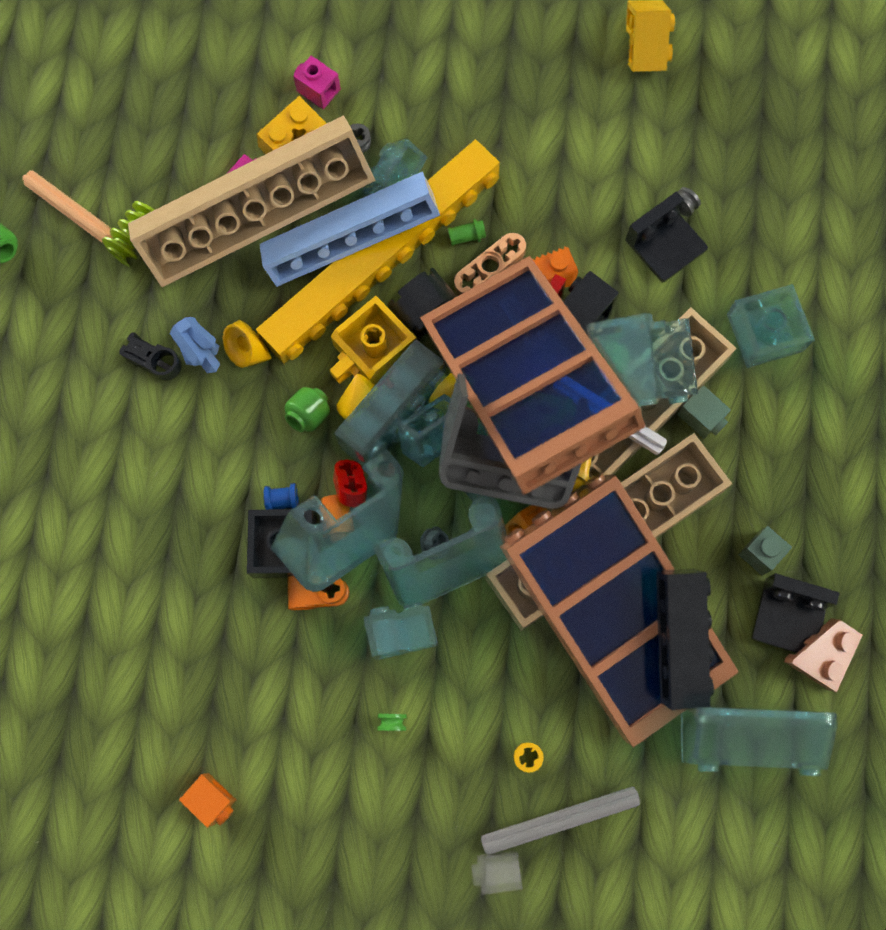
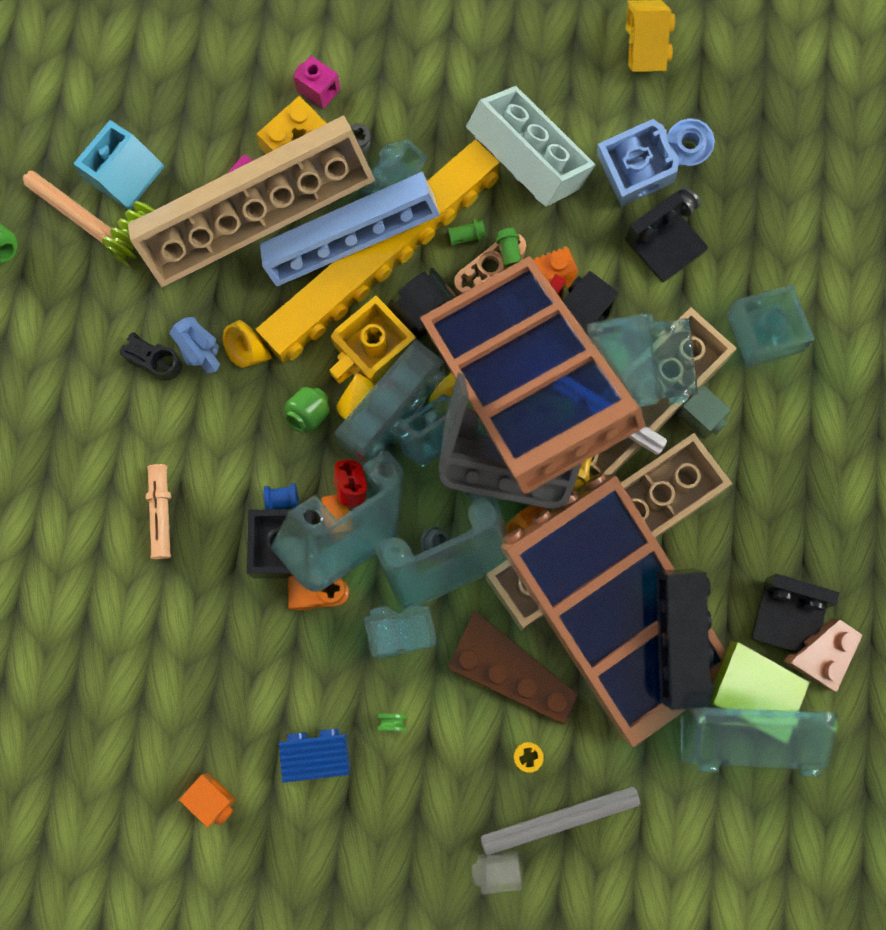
(118, 165): none -> medium azure slope
(159, 511): none -> light nougat pin
(314, 757): none -> blue brick
(504, 667): none -> reddish brown wing
(509, 246): none -> bright green pin
(530, 145): none -> light aqua brick
(649, 158): none -> light blue brick
(756, 683): none -> tile
(765, 550): sand green brick -> none

